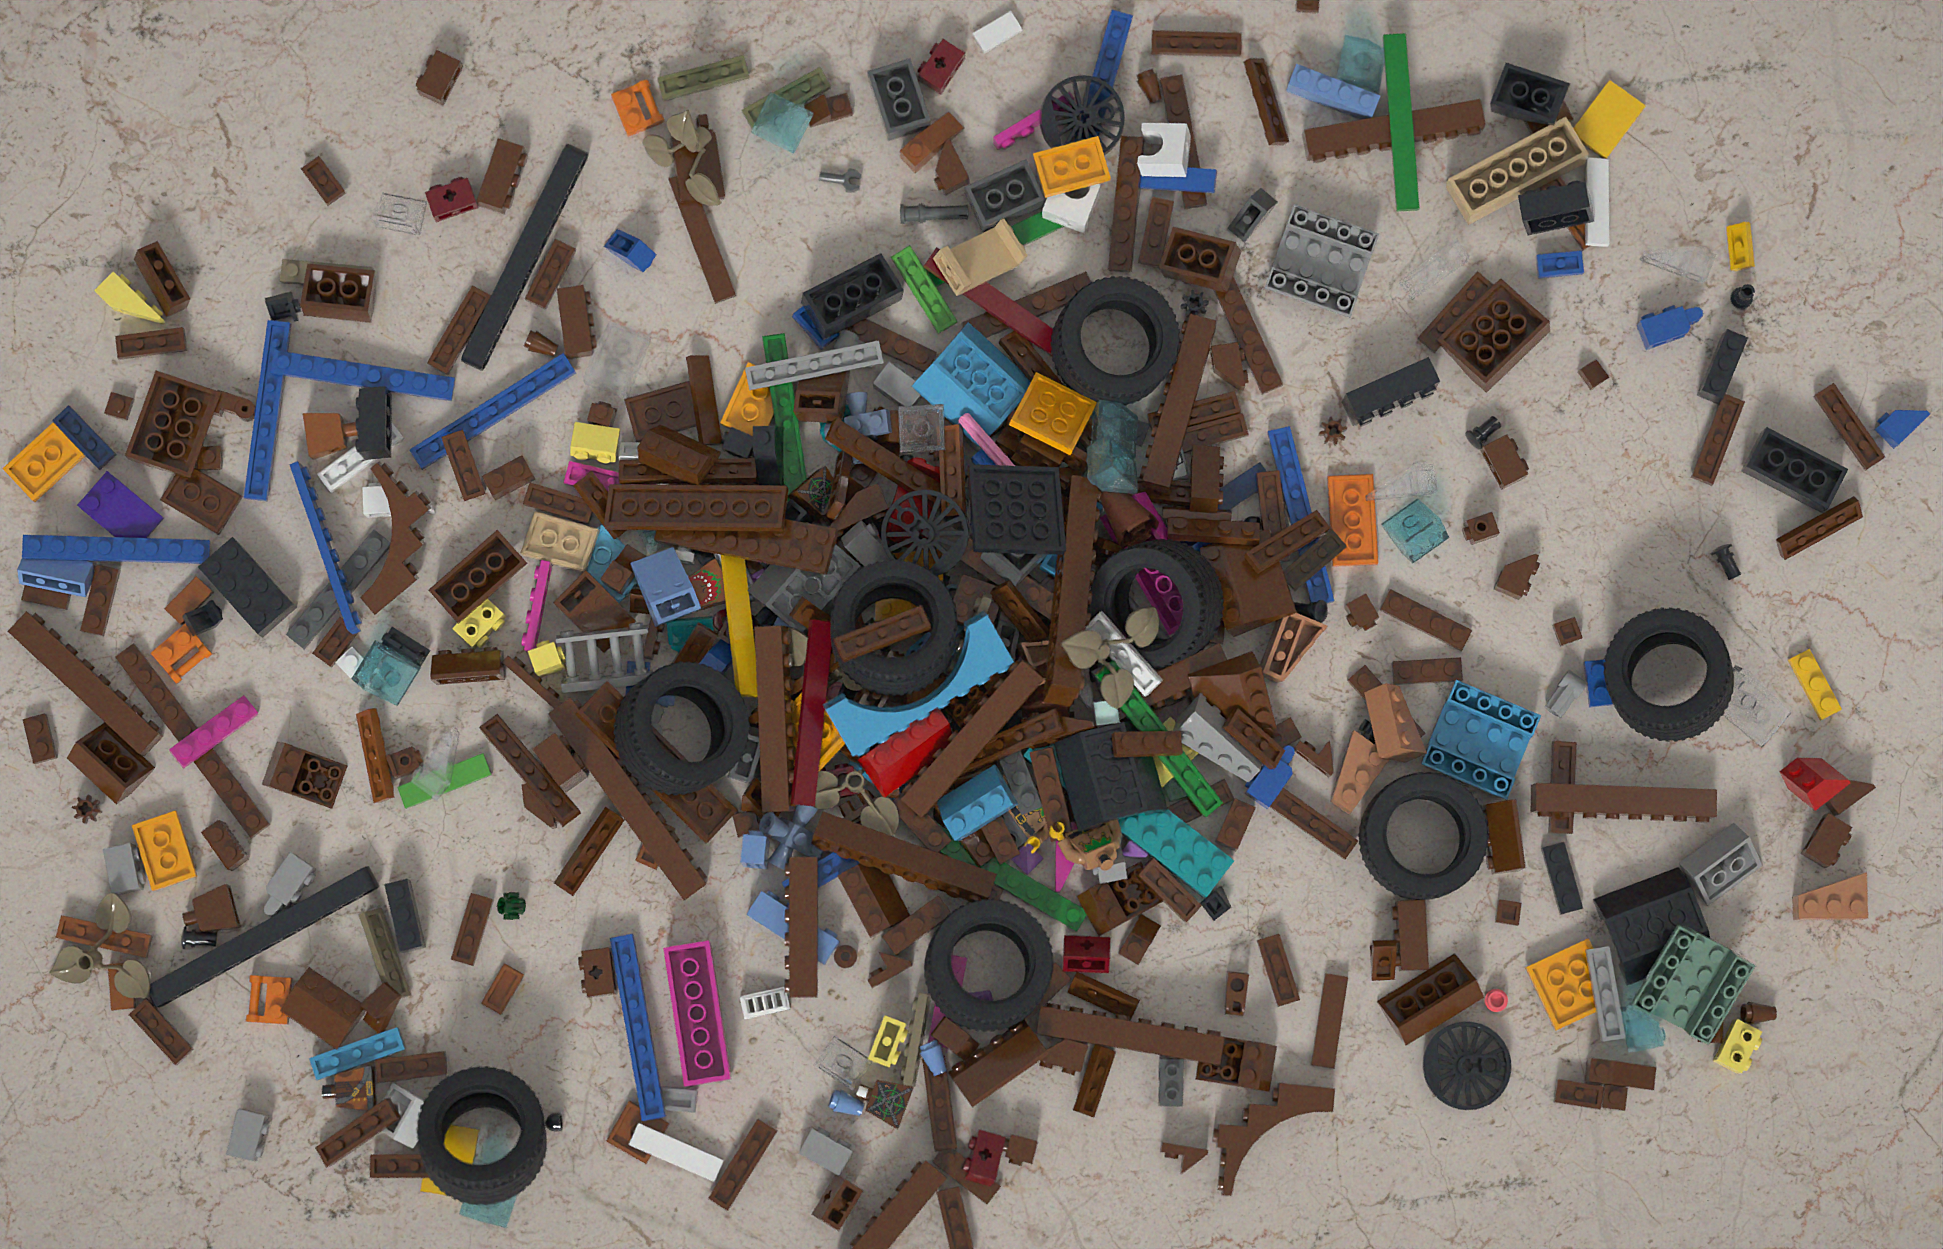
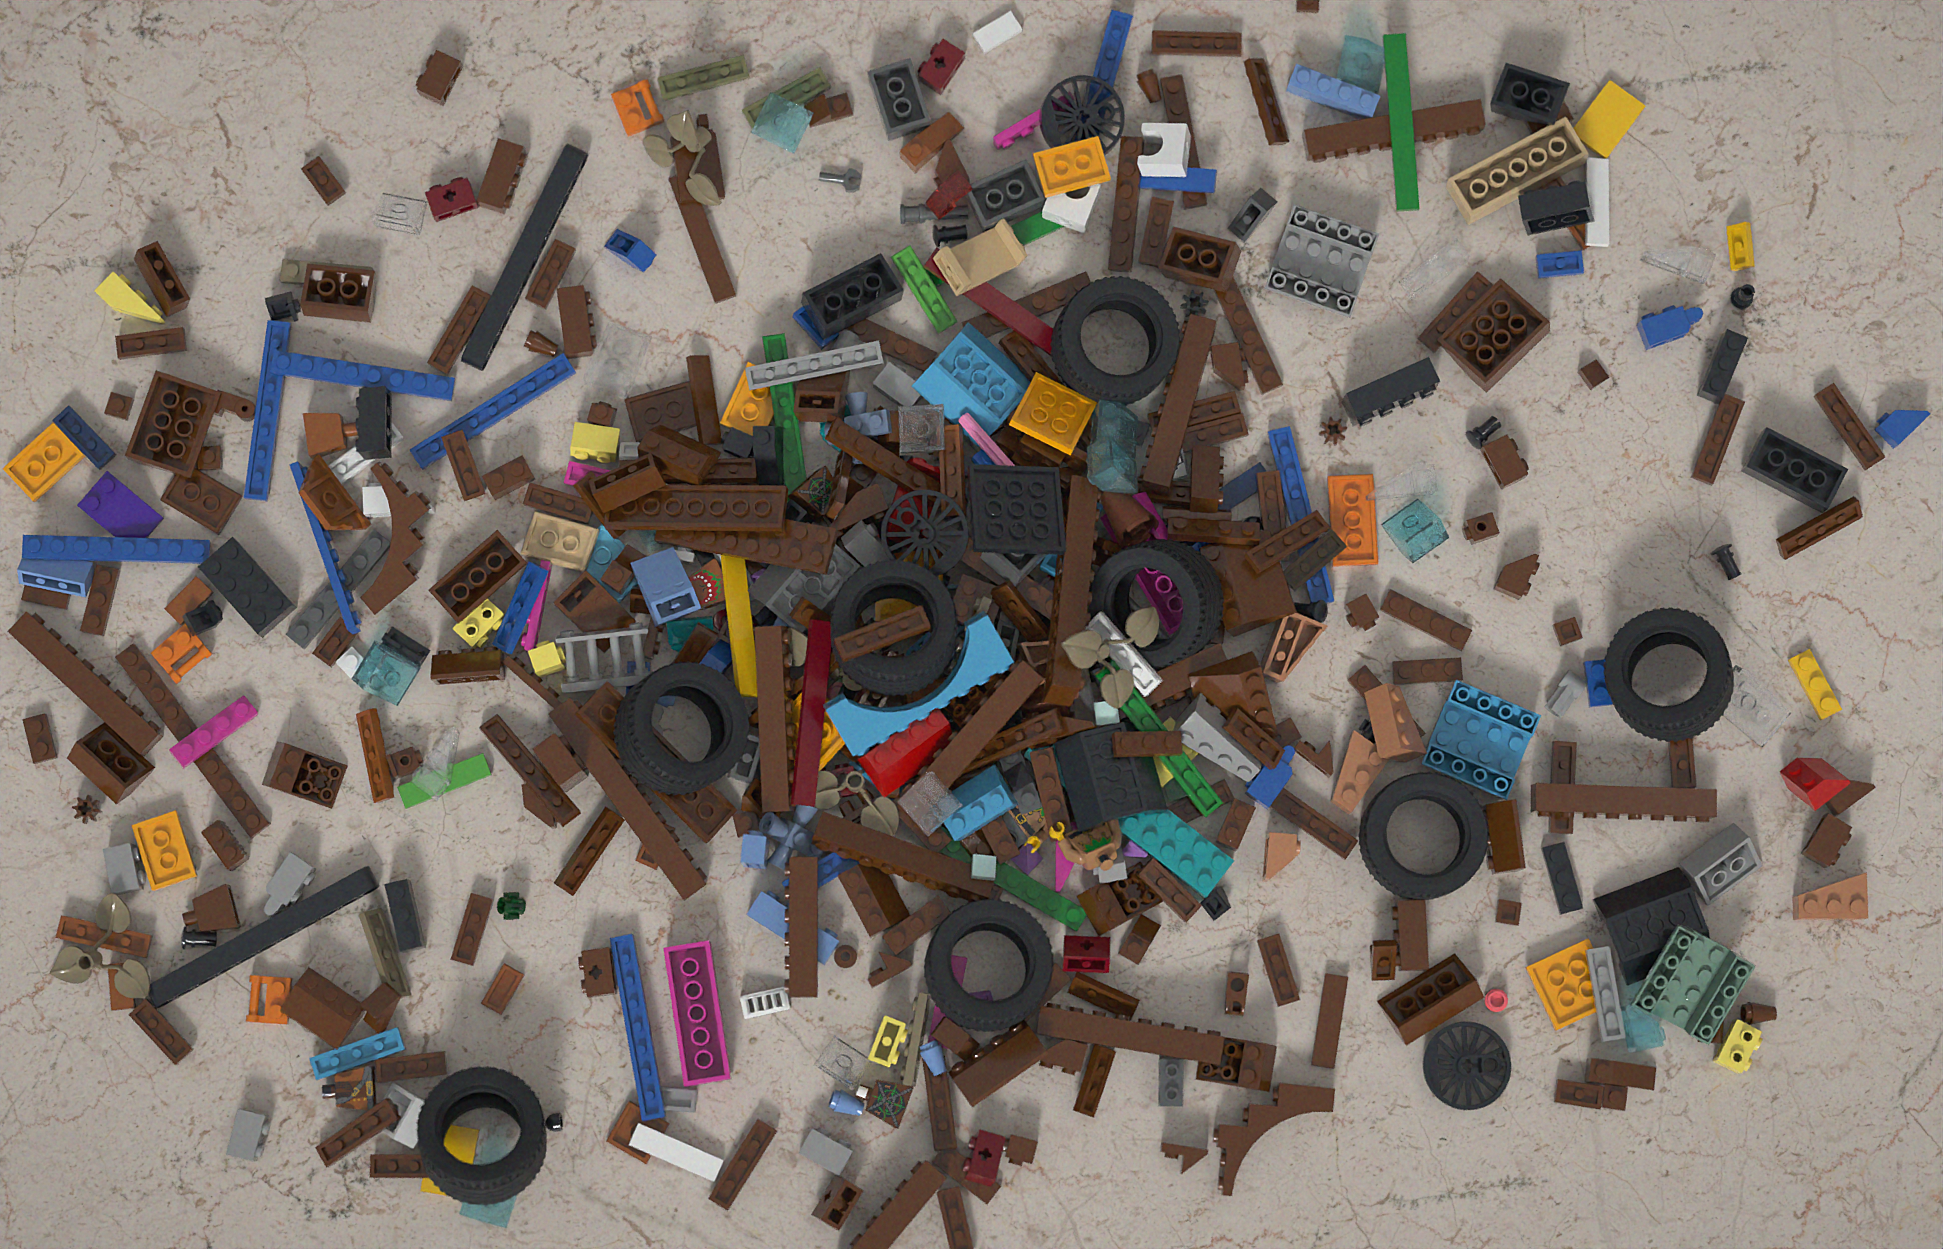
(330, 499): none -> dark orange wing
(520, 607): none -> blue plate
(627, 483): none -> reddish brown brick
(929, 803): none -> clear slope
(945, 196): none -> clear red slope
(948, 234): none -> black pin
(983, 867): none -> light aqua tile
(1018, 777): none -> black slope
(1279, 851): none -> nougat slope
(1682, 763): none -> reddish brown plate

